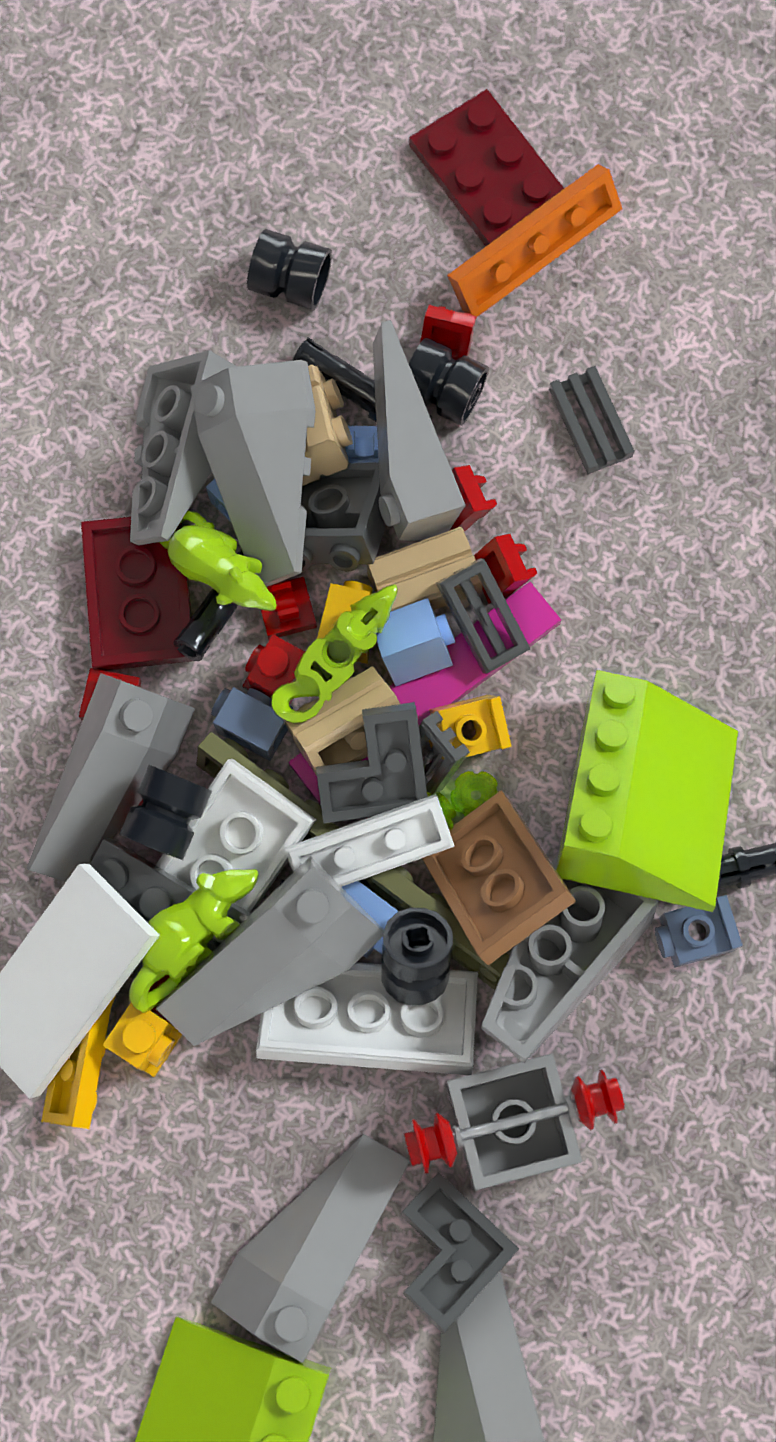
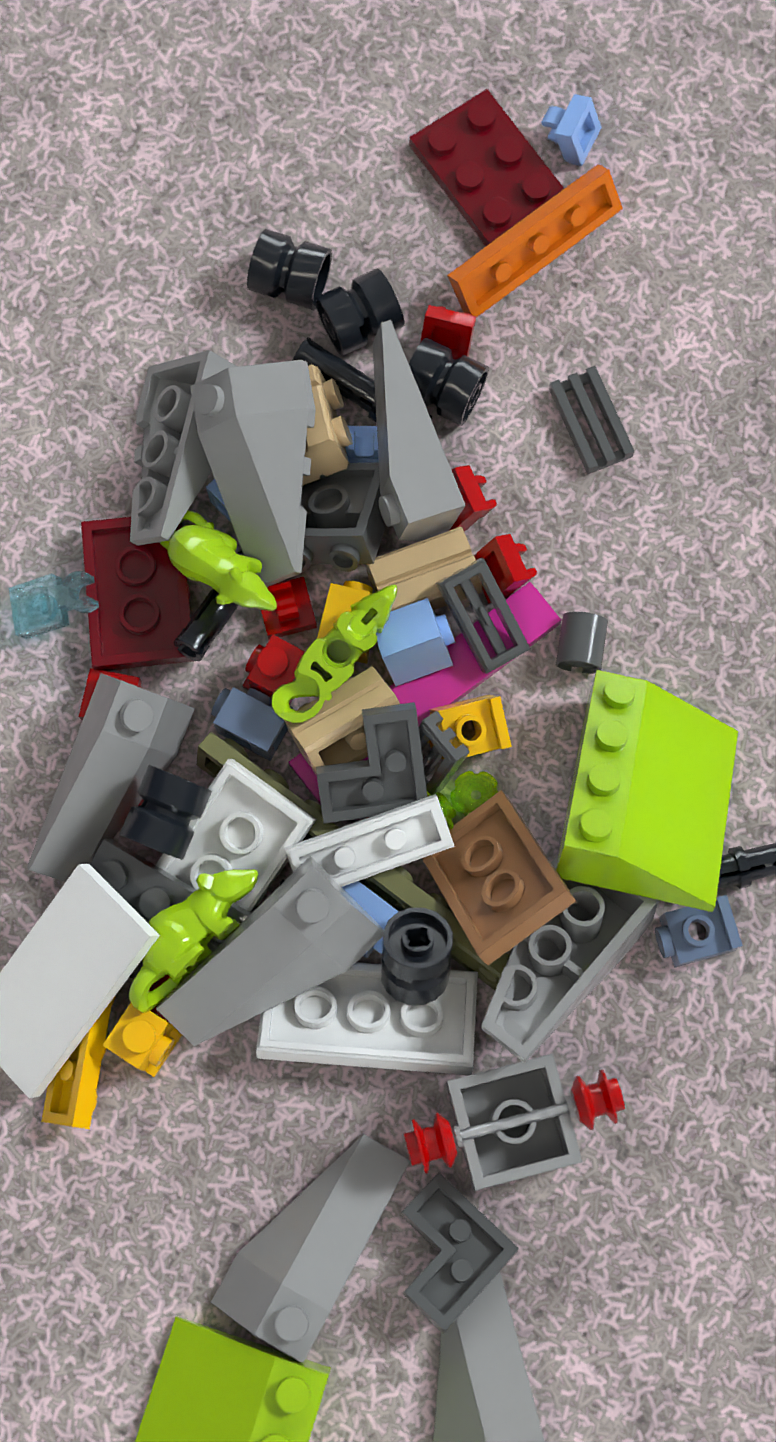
(45, 602): none -> clear light blue plate
(358, 312): none -> black wheel
(573, 128): none -> light blue tile
(581, 642): none -> dark grey beam

